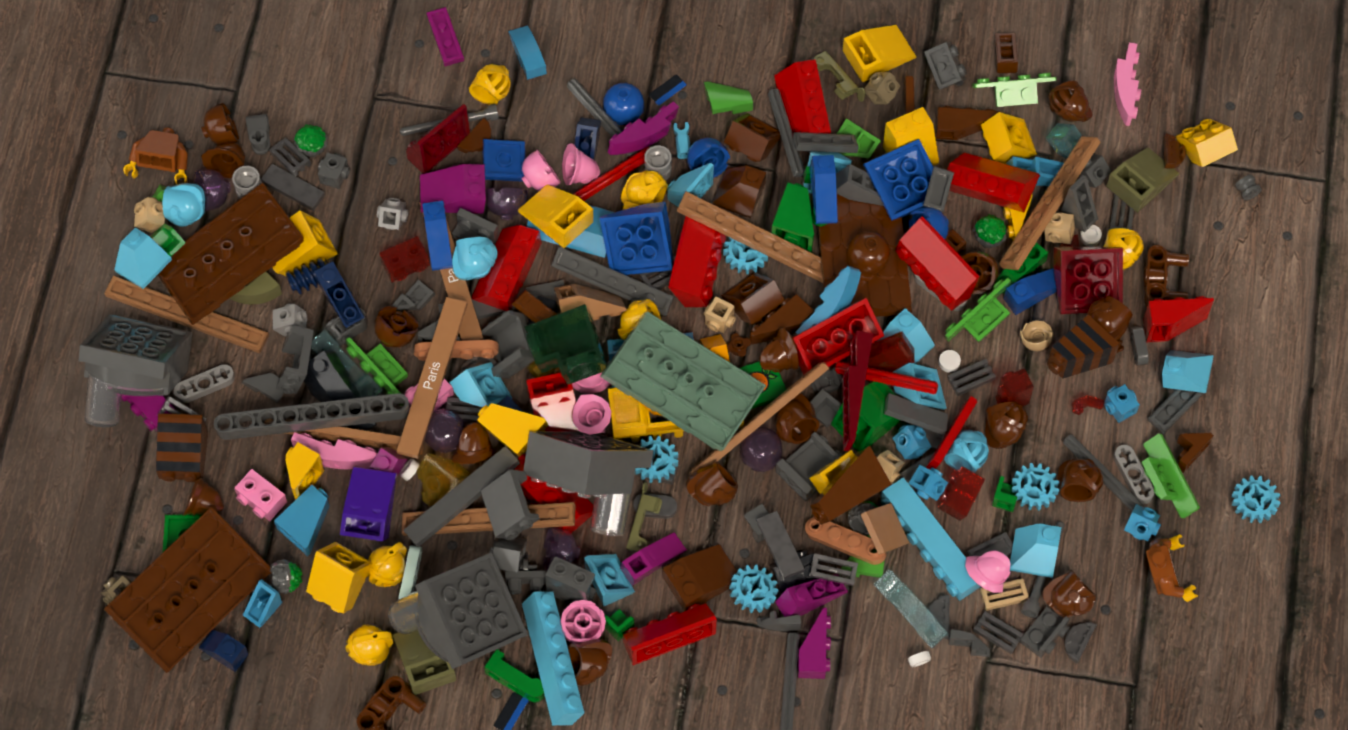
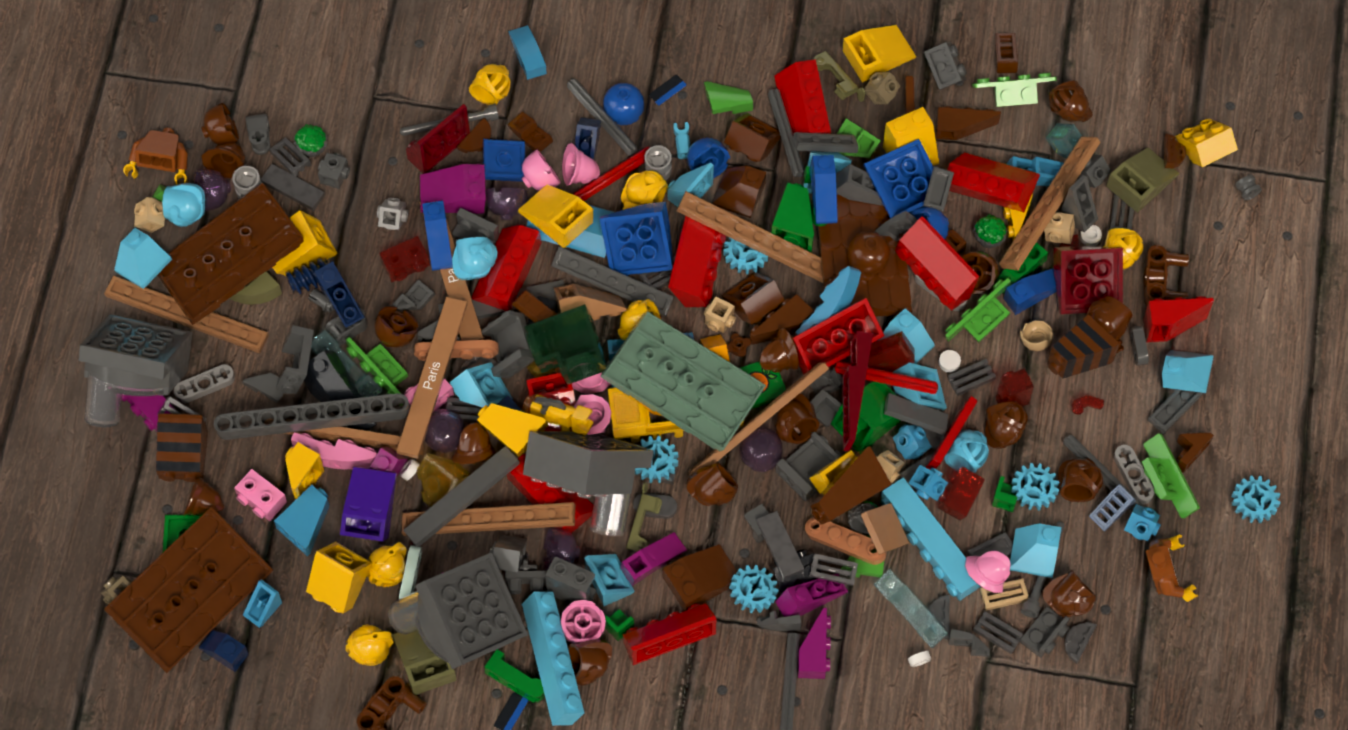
(168, 239): green panel -> none
(285, 576): dark grey piece -> none
(288, 316): light grey brick -> none
(321, 300): none -> dark grey pin
(445, 36): magenta tile -> none
(507, 505): dark grey panel -> none
(528, 131): none -> reddish brown slope
(559, 413): none -> yellow piece
(643, 134): magenta slope -> none
(897, 225): none -> dark grey slope
(1007, 138): yellow slope -> none
(1117, 513): none -> sand blue slope
(1121, 403): dark azure brick -> none
(1126, 86): bright pink slope -> none

